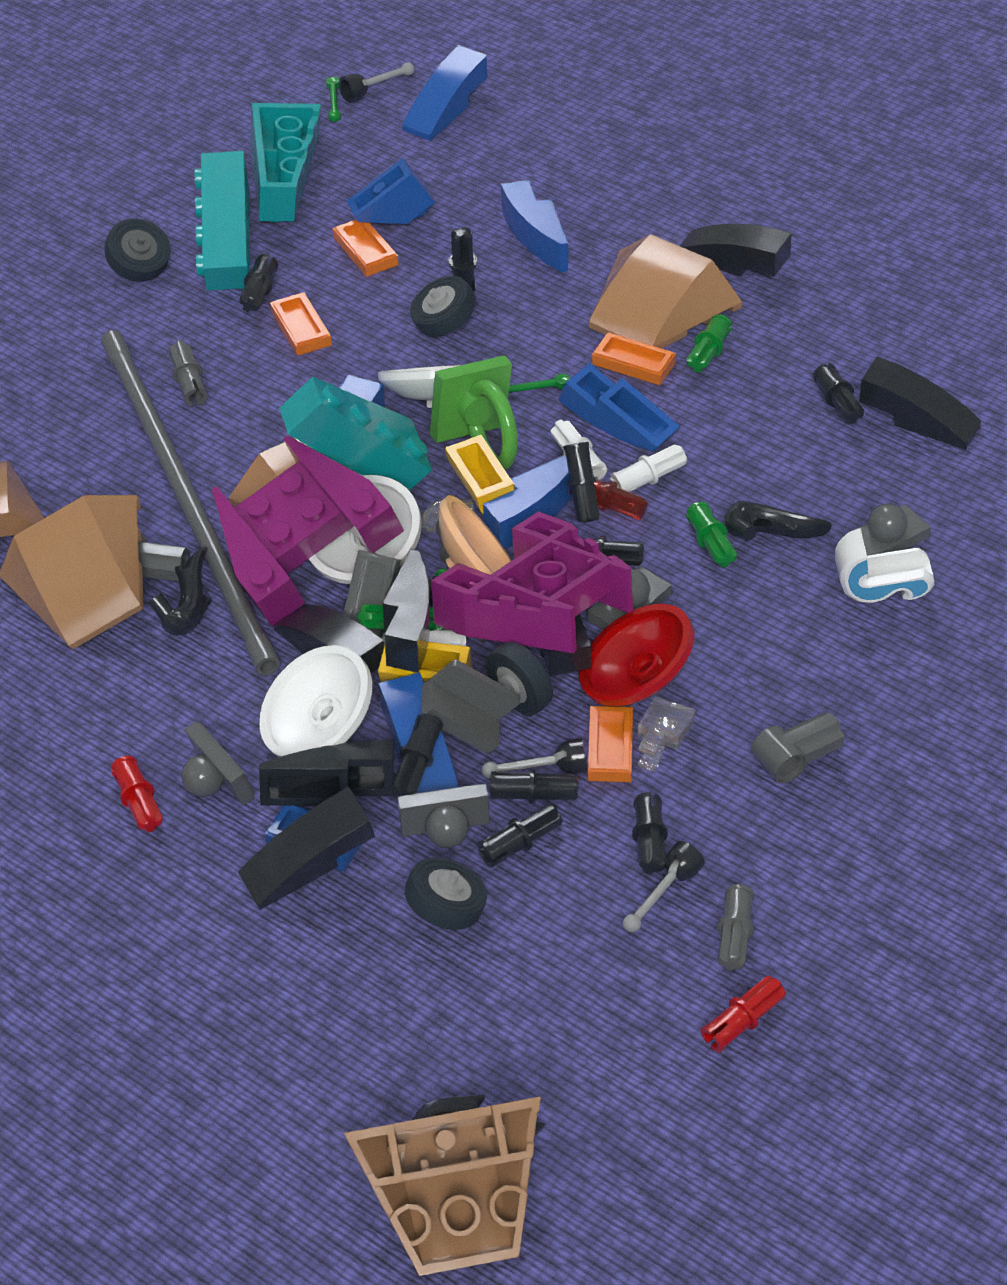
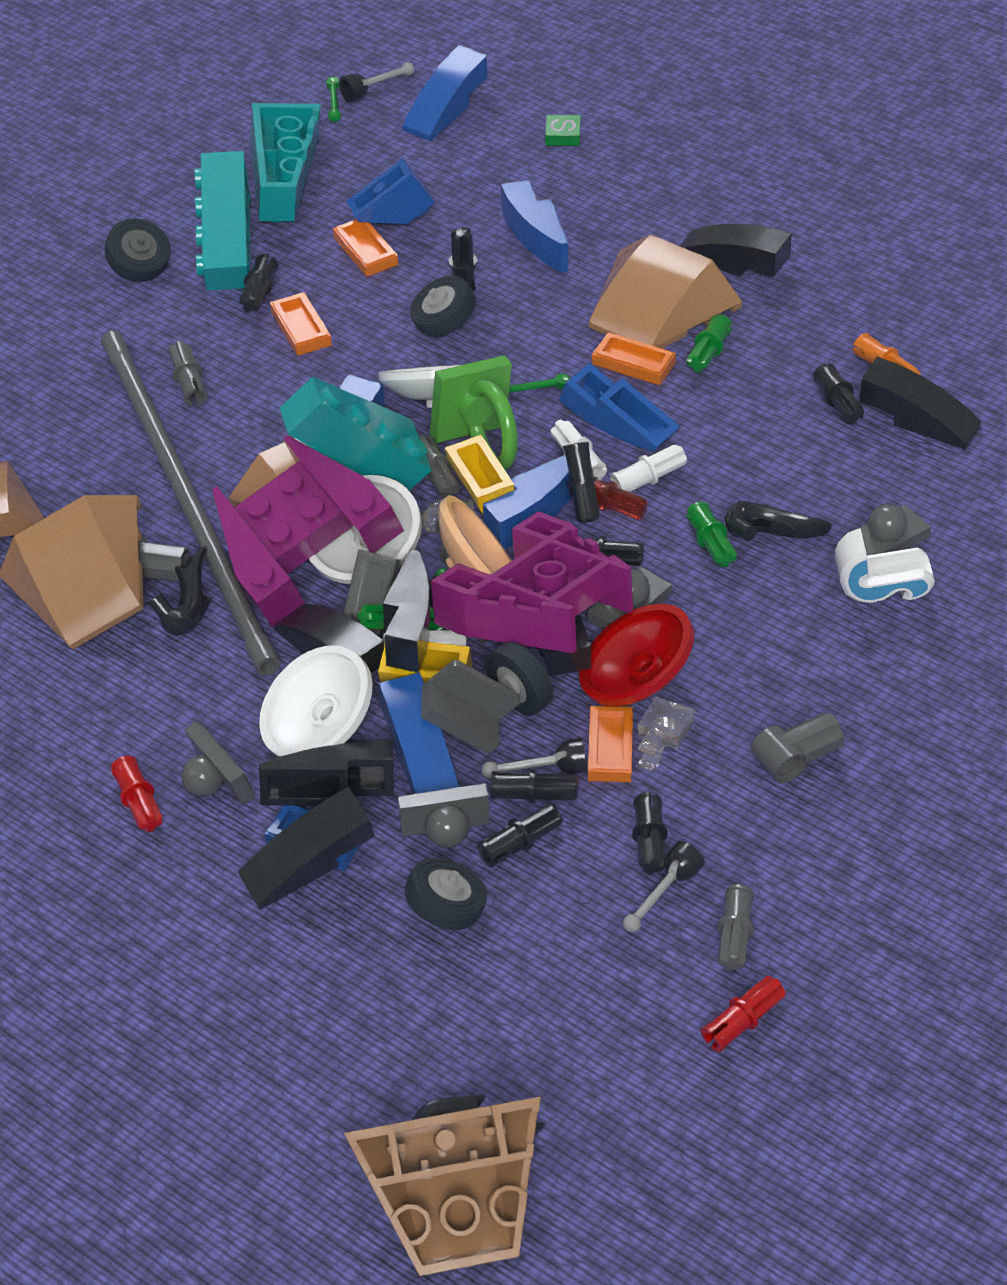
(416, 755): black axle -> none
(441, 473): none -> dark grey axle
(563, 130): none -> tile
(871, 348): none -> orange axle

